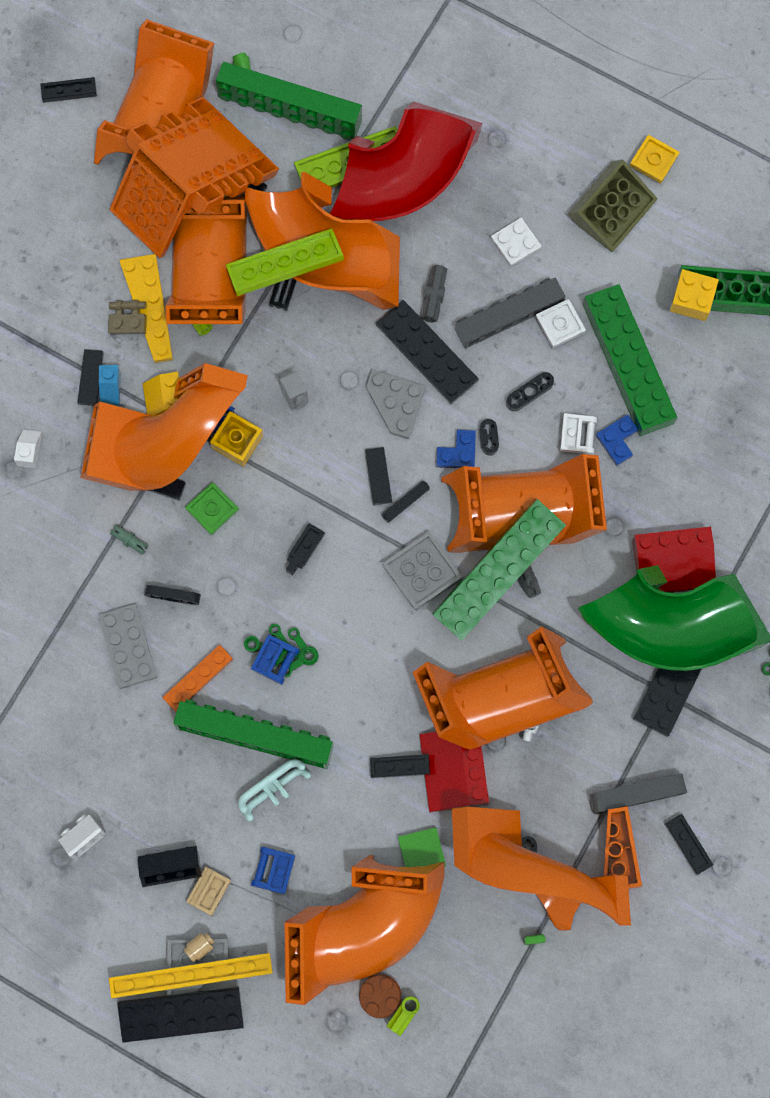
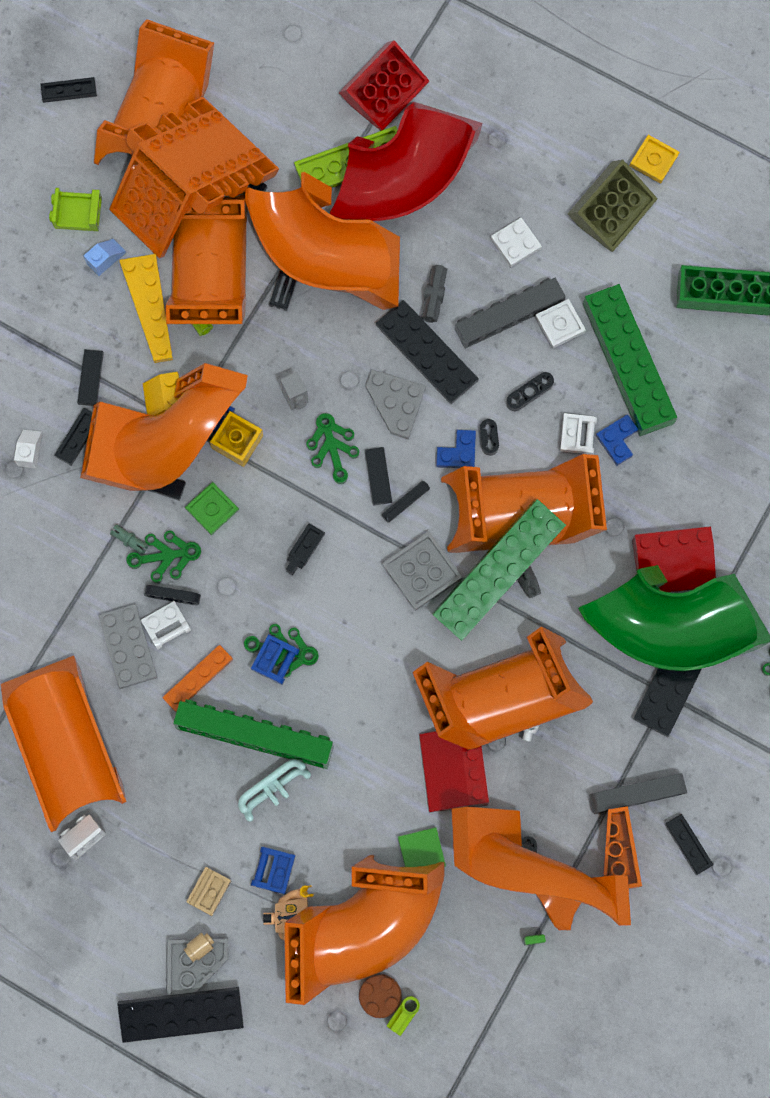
(60, 740): none -> orange piece
(75, 438): none -> black plate
(76, 210): none -> lime panel
(103, 256): none -> light blue slope
(109, 384): dark azure slope -> none
(127, 323): dark tan plate -> none
(162, 620): none -> white plate
(166, 556): none -> green plant
(169, 866): black brick -> none
(190, 975): yellow plate -> none
(242, 60): bright green cone -> none
(284, 262): lime plate -> none
(286, 908): none -> light nougat torso
(289, 101): green brick -> none
(332, 444): none -> green plant
(384, 85): none -> red slope
(400, 766): black tile -> none
(694, 295): yellow brick -> none

